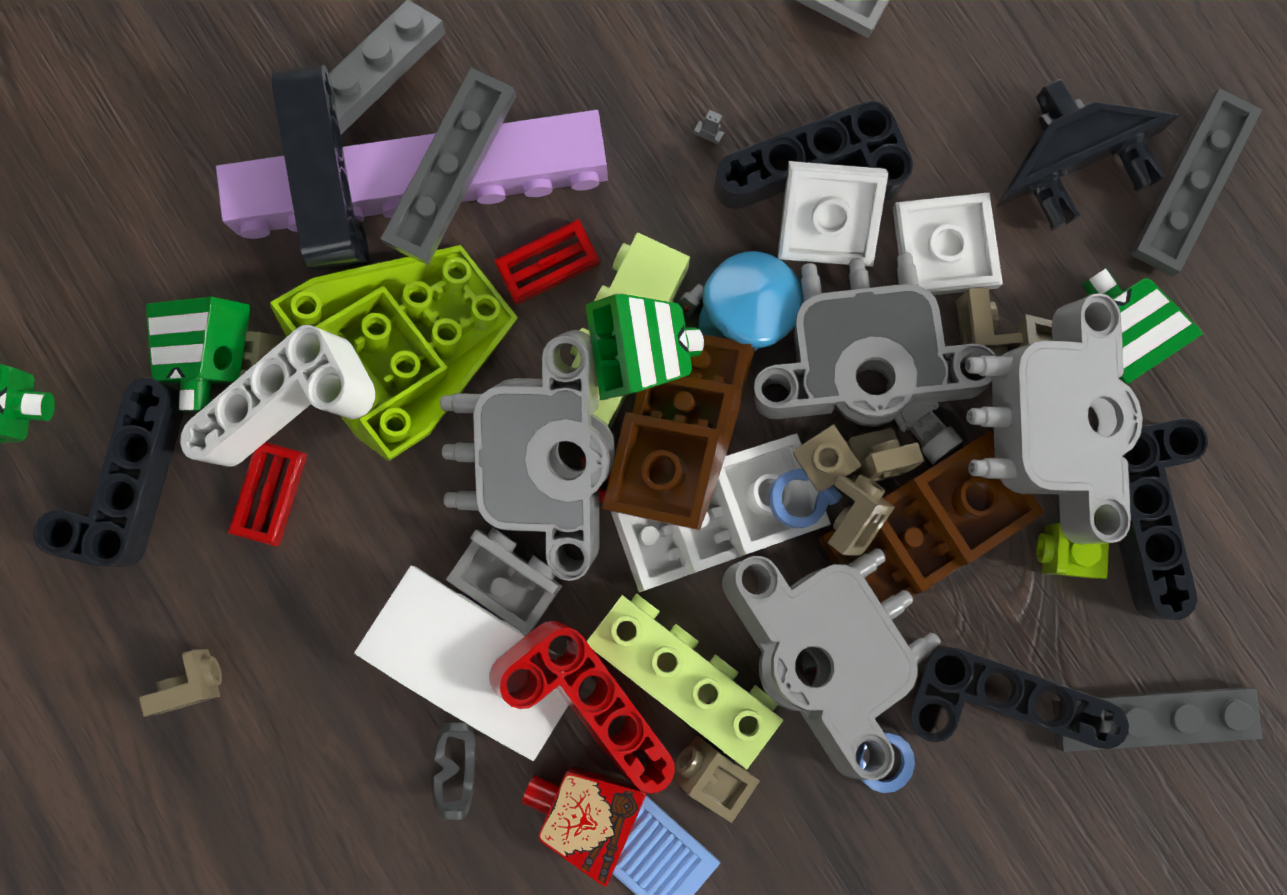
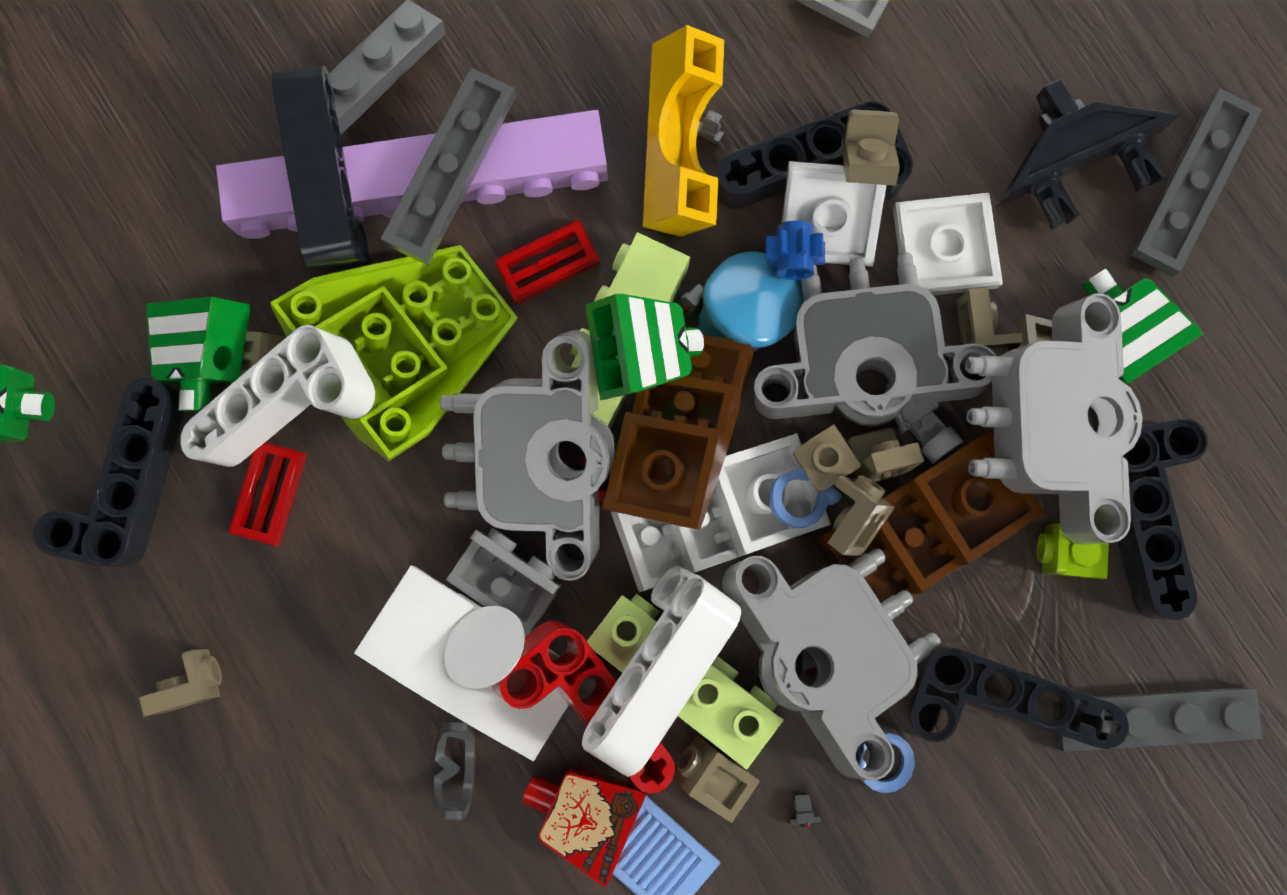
(484, 647): none -> white sticker
(663, 670): none -> white beam
(682, 81): none -> yellow arch
(795, 250): none -> blue gear
(803, 811): none -> dark grey piece
(870, 147): none -> dark tan bracket

